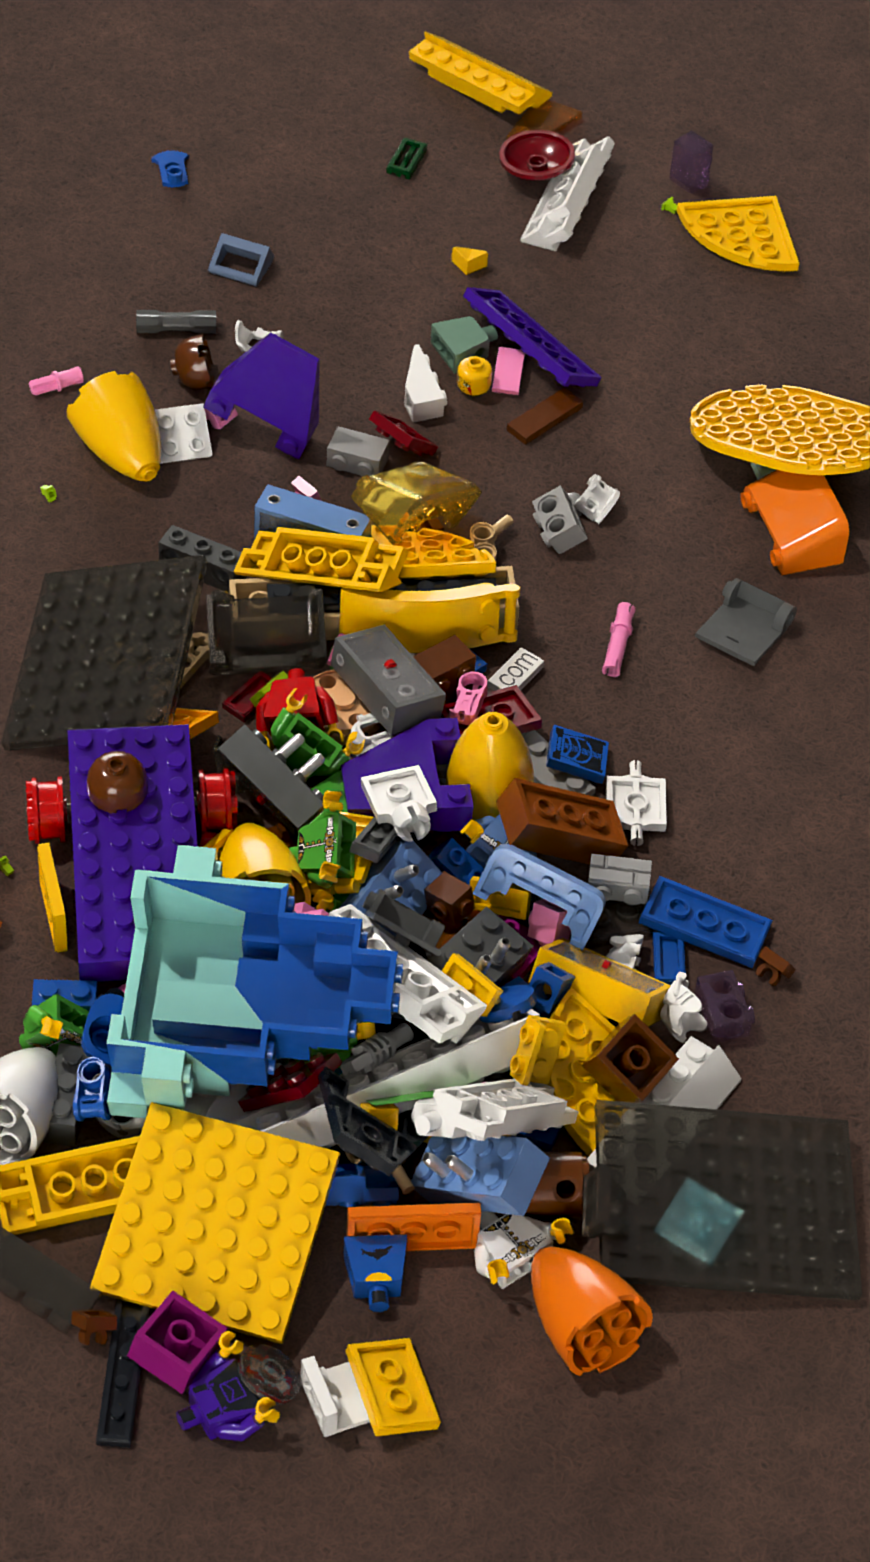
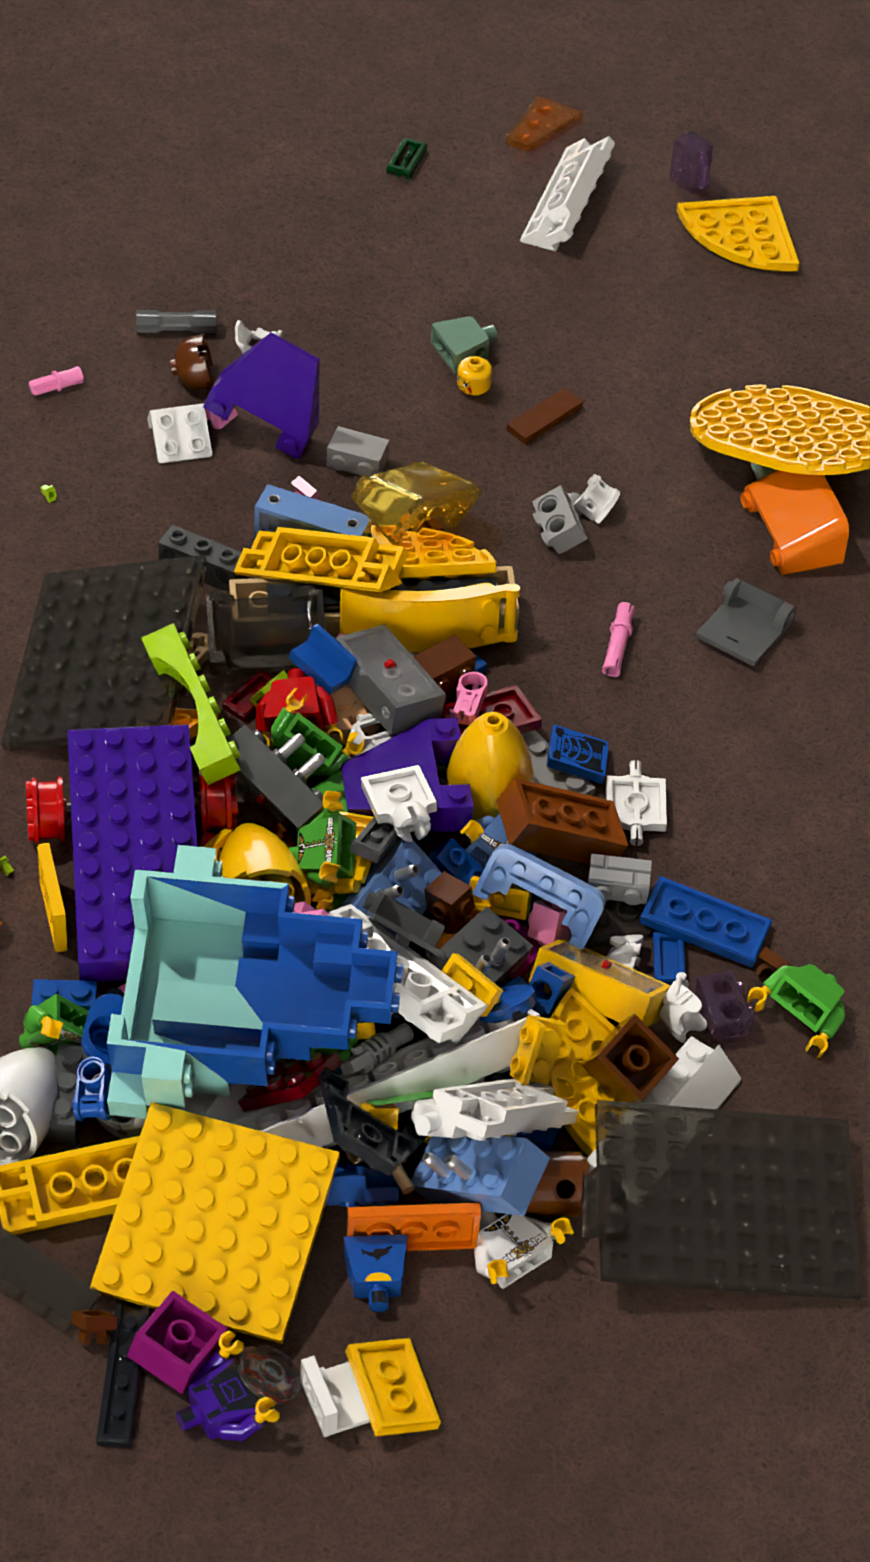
(117, 782): reddish brown cylinder -> none
(119, 424): yellow cylinder -> none
(175, 174): blue piece -> none
(211, 751): none -> lime arch
(245, 249): sand blue tile -> none
(324, 660): none -> blue panel
(405, 436): dark red plate -> none
(422, 391): white slope -> none
(469, 259): yellow slope -> none
(477, 76): yellow slope -> none
(485, 534): tan beam -> none
(508, 371): bright pink slope -> none
(516, 671): white tile -> none
(531, 337): dark purple plate -> none
(537, 155): dark red dish -> none
(587, 1309): orange cylinder -> none
(669, 205): lime piece -> none
(699, 1221): clear light blue hinge -> none
(809, 997): none -> bright green torso

